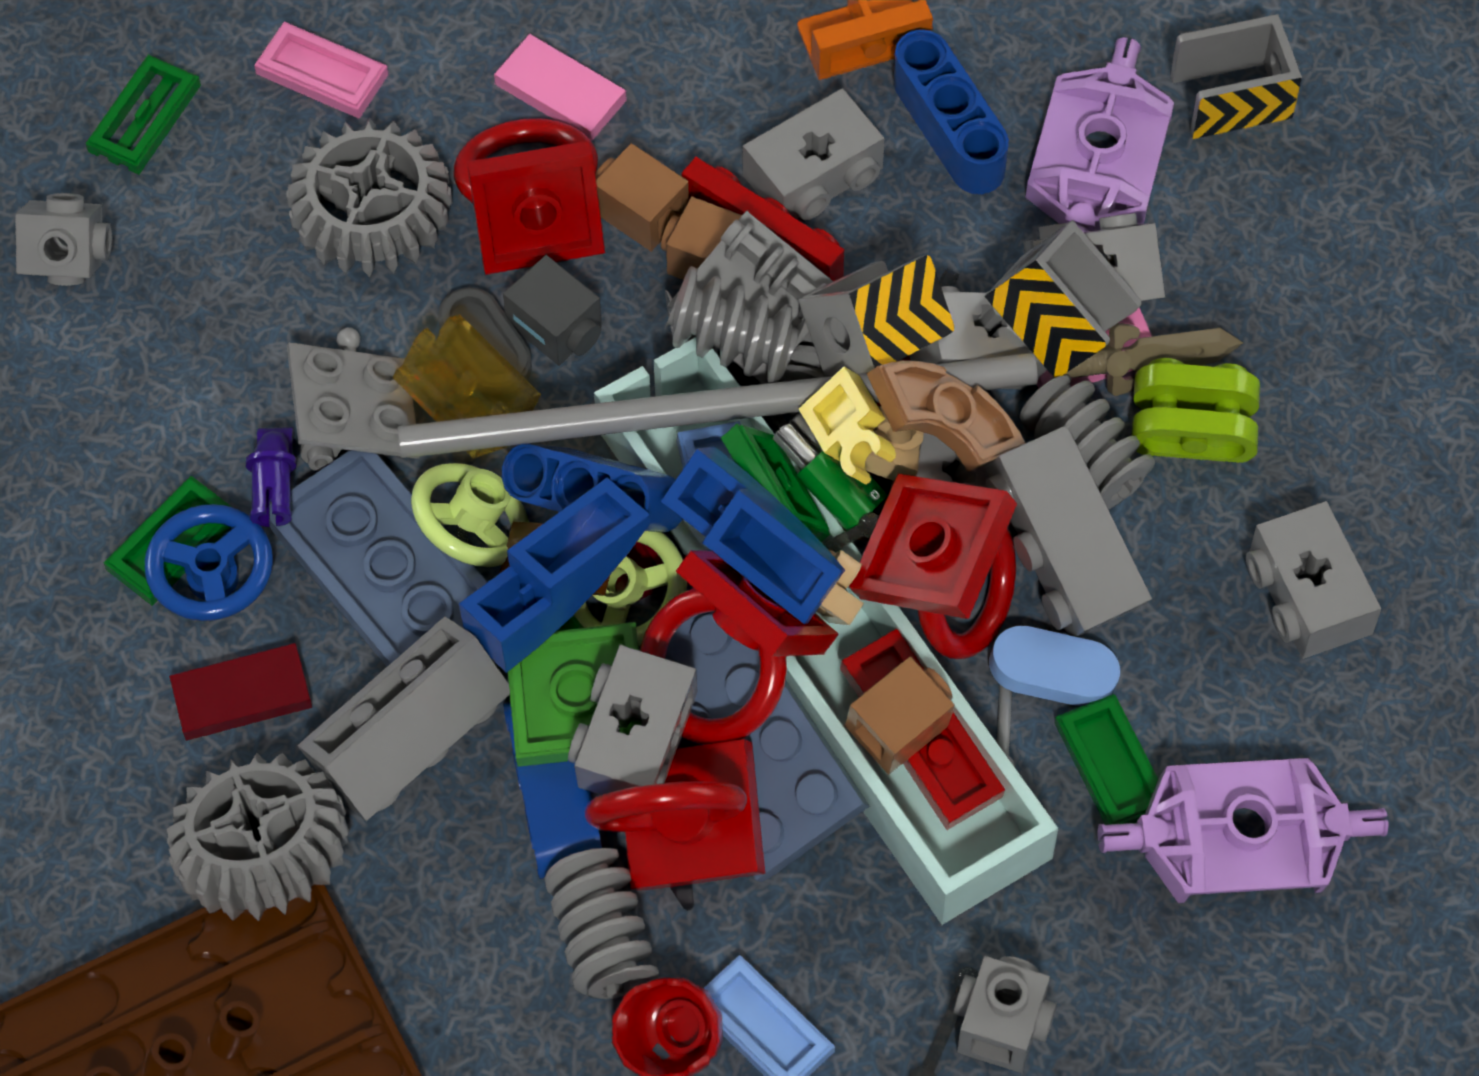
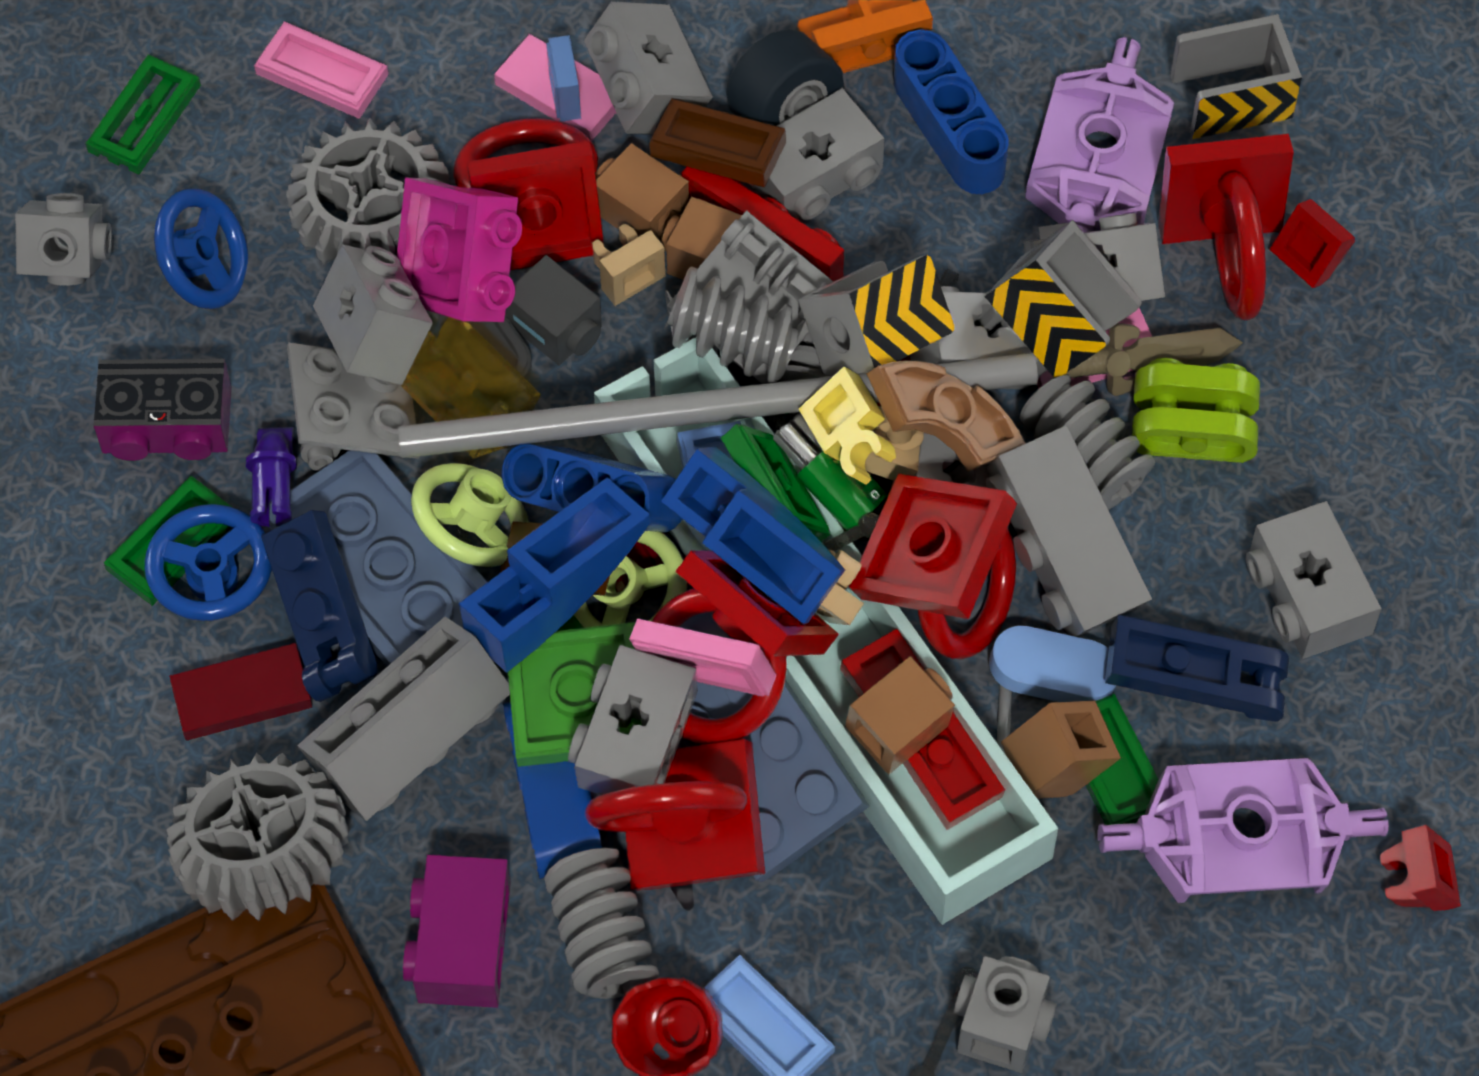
(162, 407): none -> brick
(196, 252): none -> blue piece
(319, 604): none -> dark blue plate
(372, 314): none -> light grey brick
(459, 248): none -> dark pink plate
(459, 932): none -> magenta brick
(563, 78): none -> medium blue tile
(630, 267): none -> tan tile
(644, 63): none -> light grey brick
(716, 658): none -> bright pink tile
(717, 142): none -> reddish brown tile
(781, 78): none -> black wheel
(1061, 748): none -> medium nougat brick
(1196, 667): none -> dark blue plate
(1232, 196): none -> red tile
(1312, 243): none -> red tile
(1430, 870): none -> red tile

